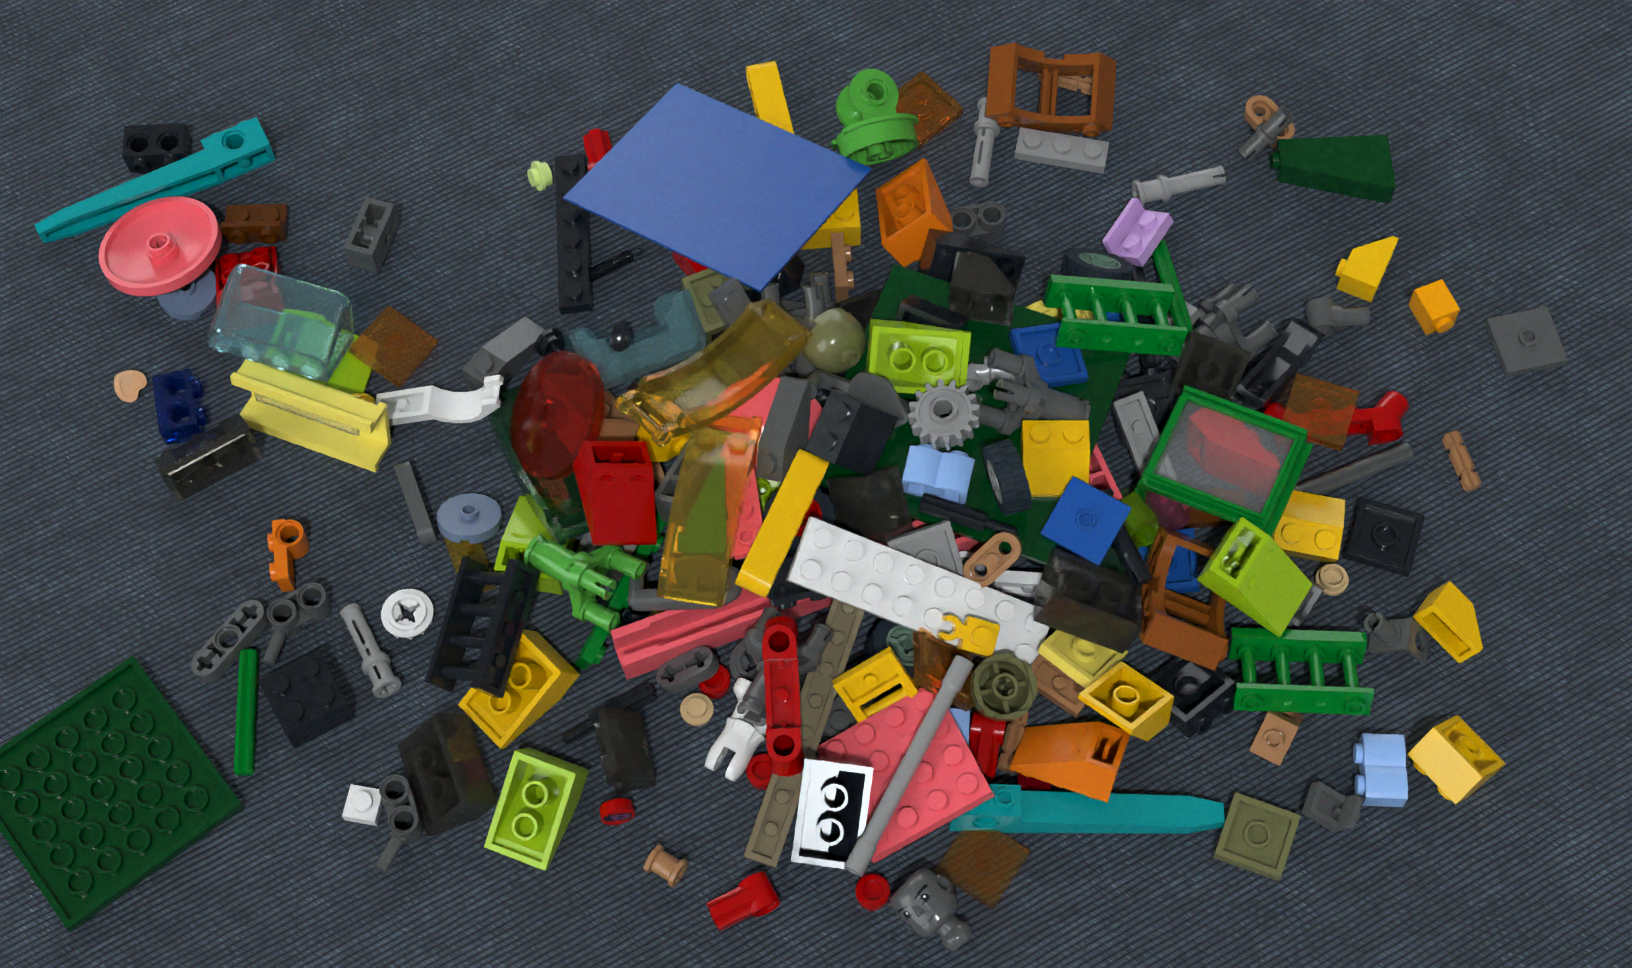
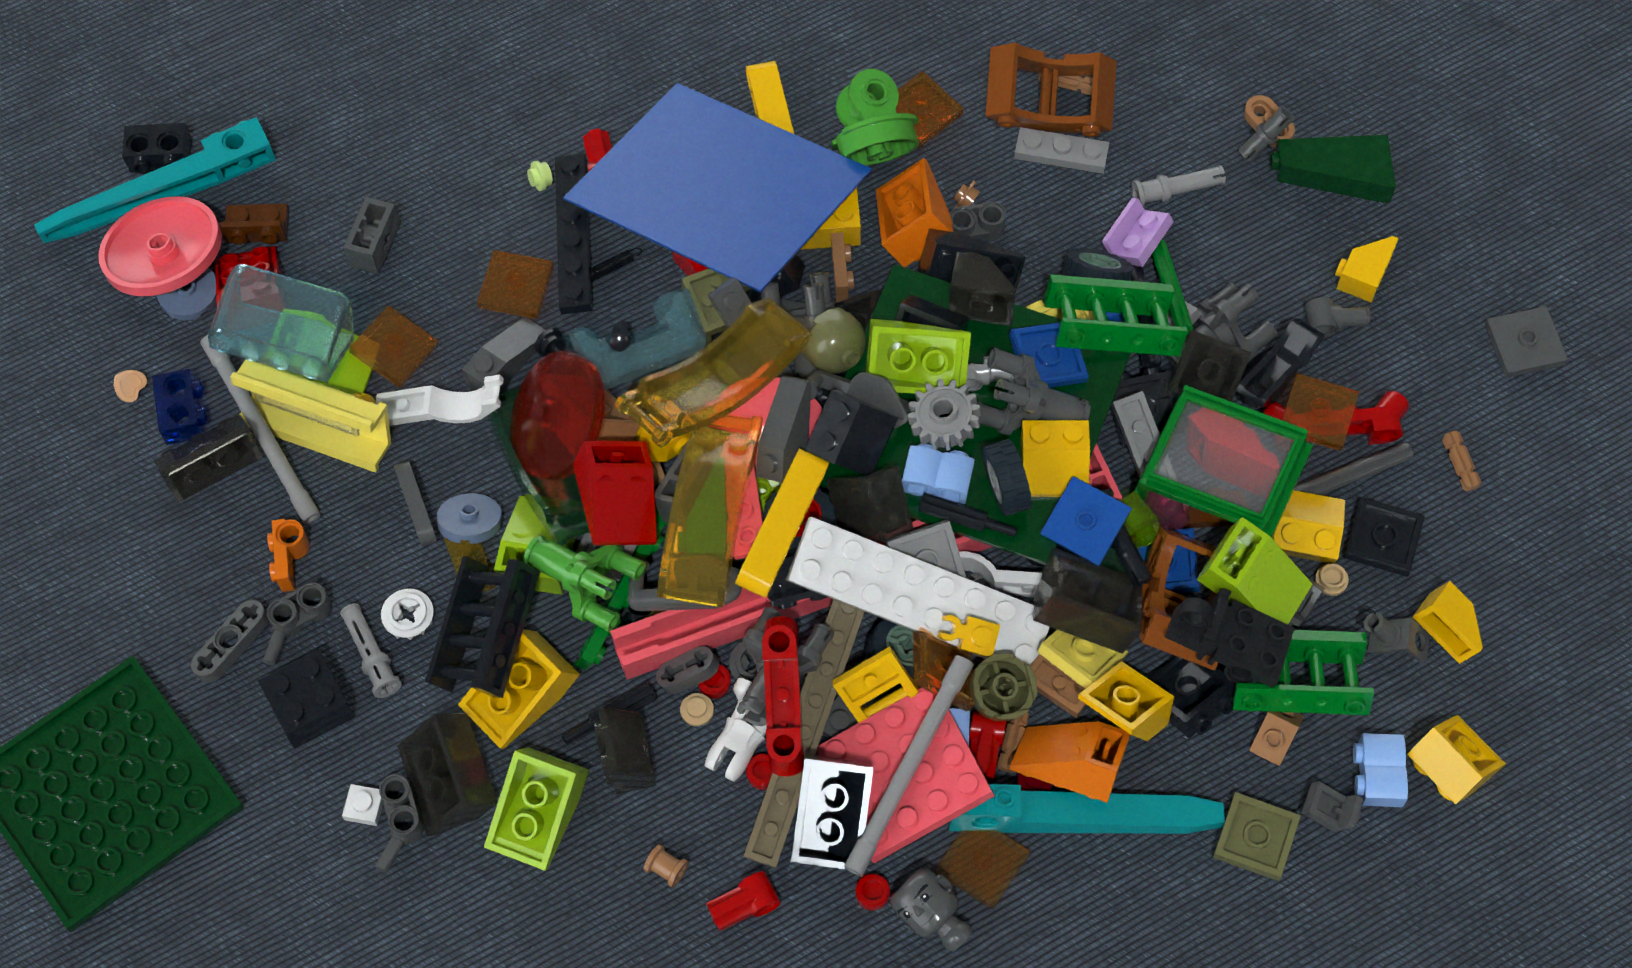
(246, 712): green axle -> none
(298, 495): none -> light grey piece
(515, 284): none -> clear orange plate
(616, 811): red tile -> none
(966, 195): none -> medium nougat plate
(986, 131): light grey pin -> none
(993, 558): medium nougat plate -> none
(1234, 635): none -> black plate
(1434, 307): light orange brick -> none

